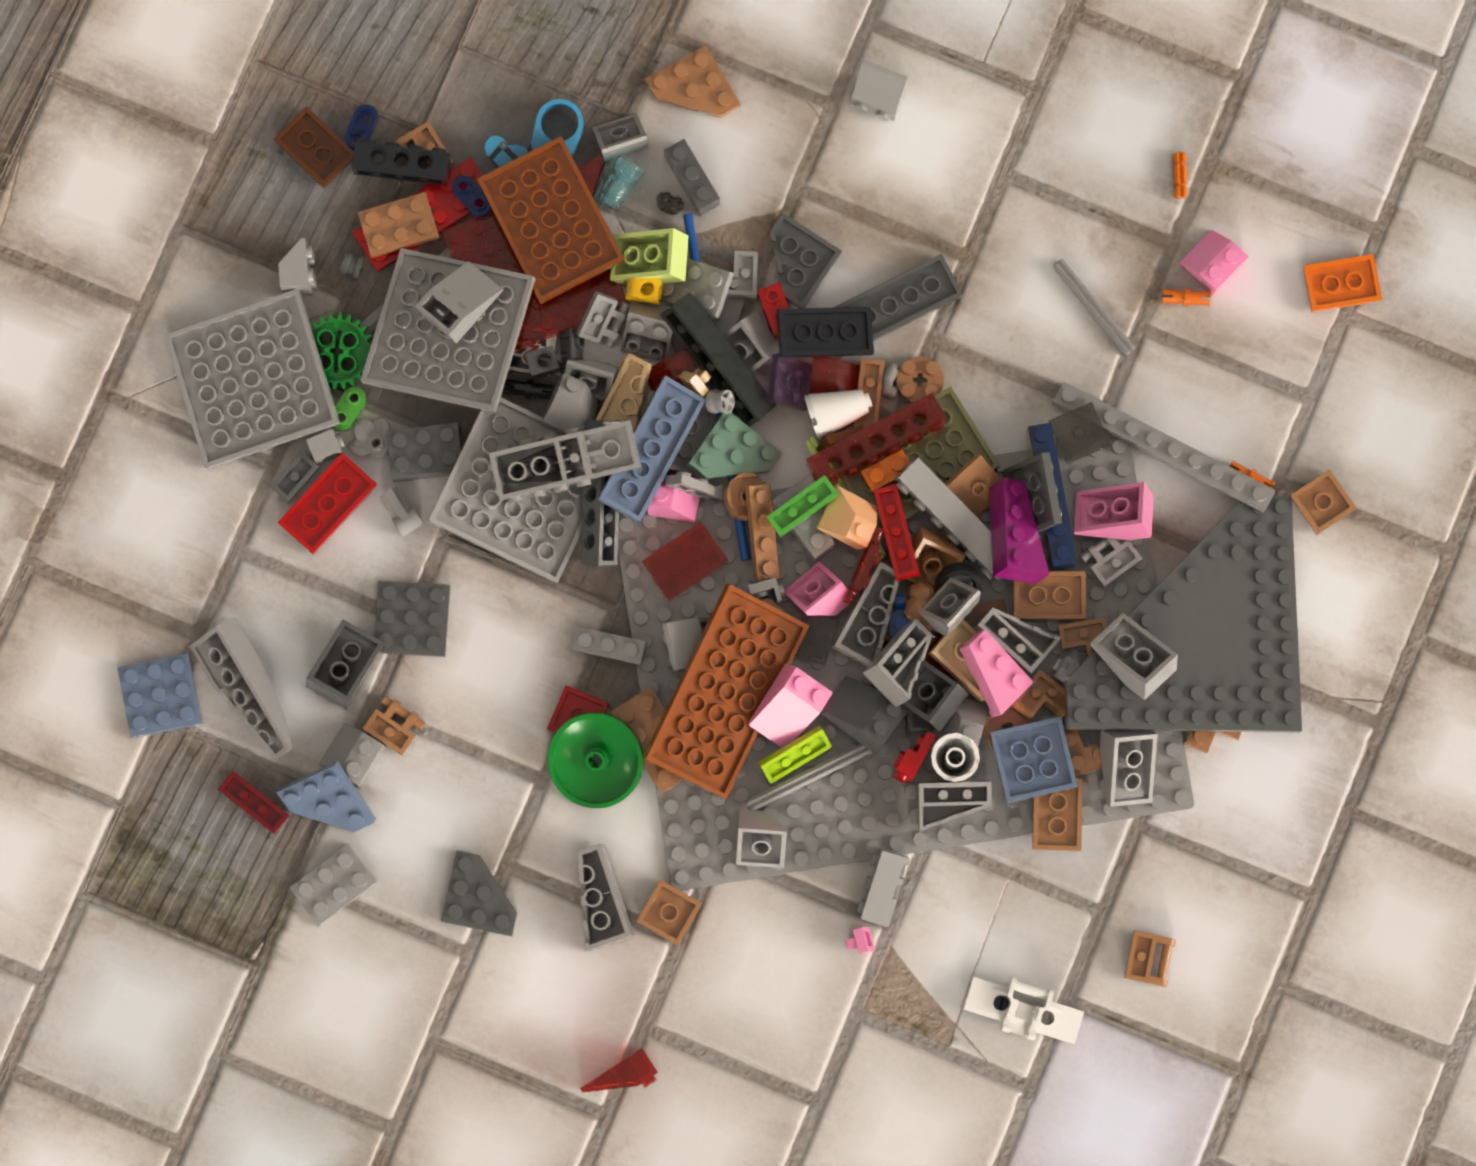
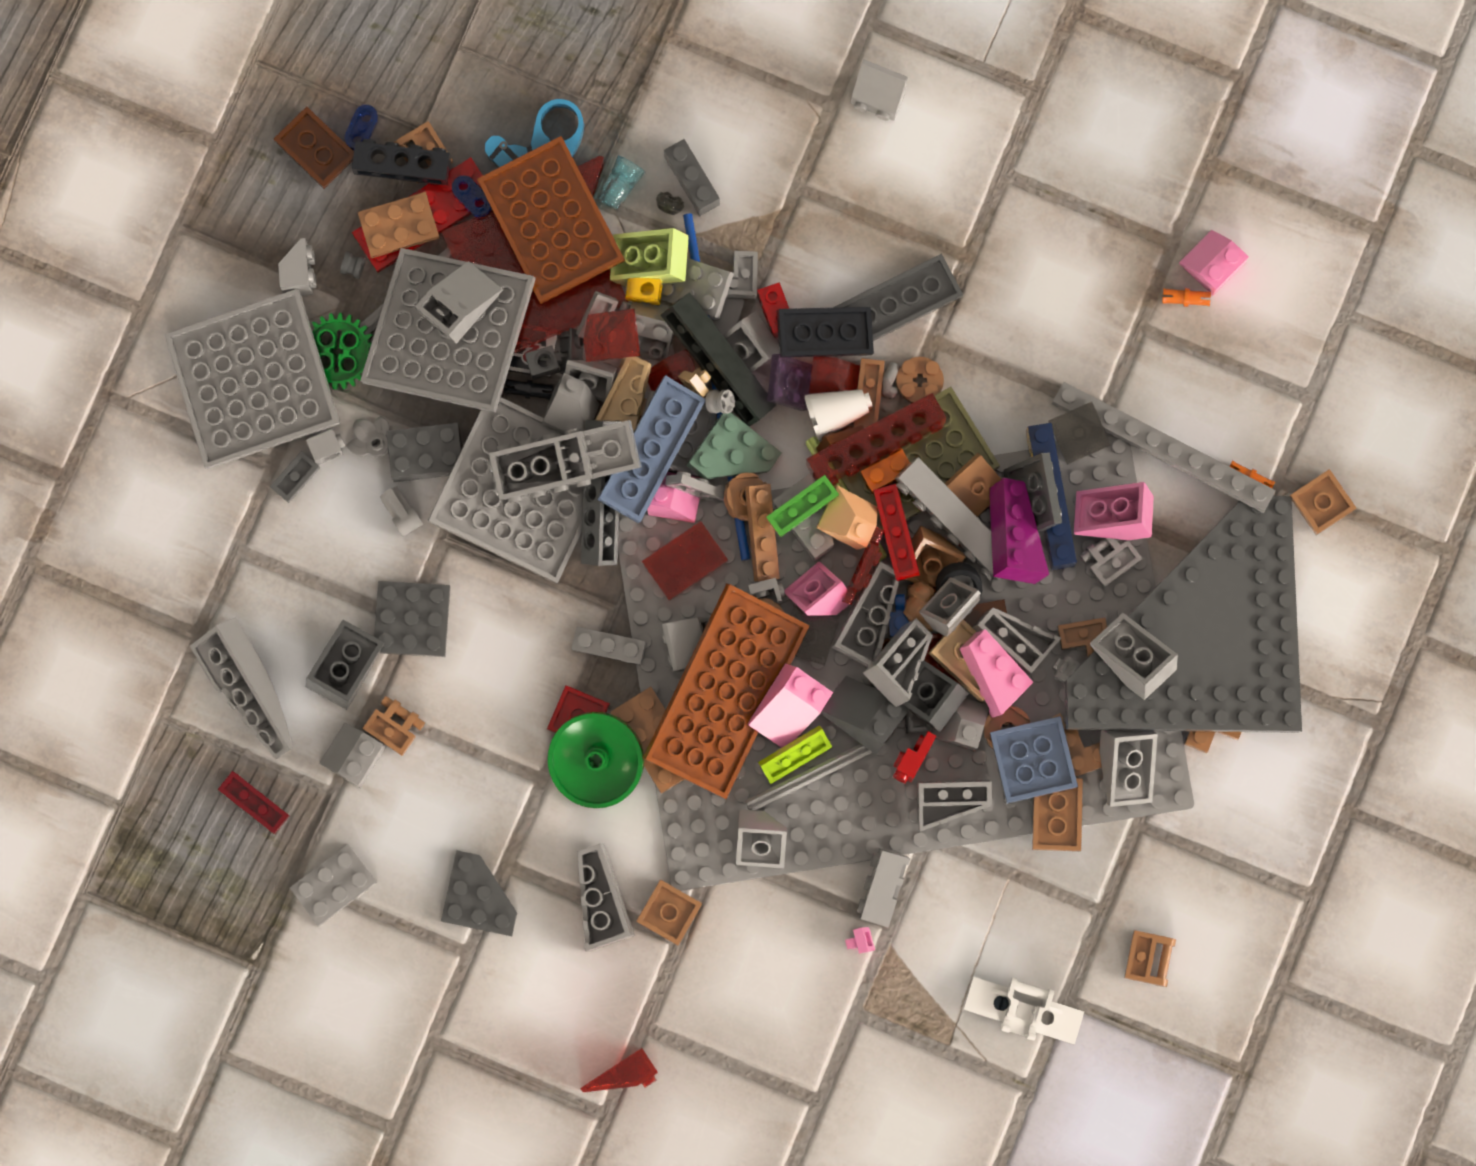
(160, 695): sand blue plate -> none
(327, 503): red plate -> none
(328, 798): sand blue plate -> none
(350, 409): bright green plate -> none
(611, 336): none -> clear red slope
(620, 137): light grey slope -> none
(695, 85): medium nougat plate -> none
(800, 259): dark grey plate -> none
(959, 748): white cone -> none
(1041, 692): medium nougat plate -> none
(1053, 598): medium nougat plate -> none
(1093, 307): light grey axle -> none
(1180, 175): orange axle -> none
(1342, 283): orange plate -> none

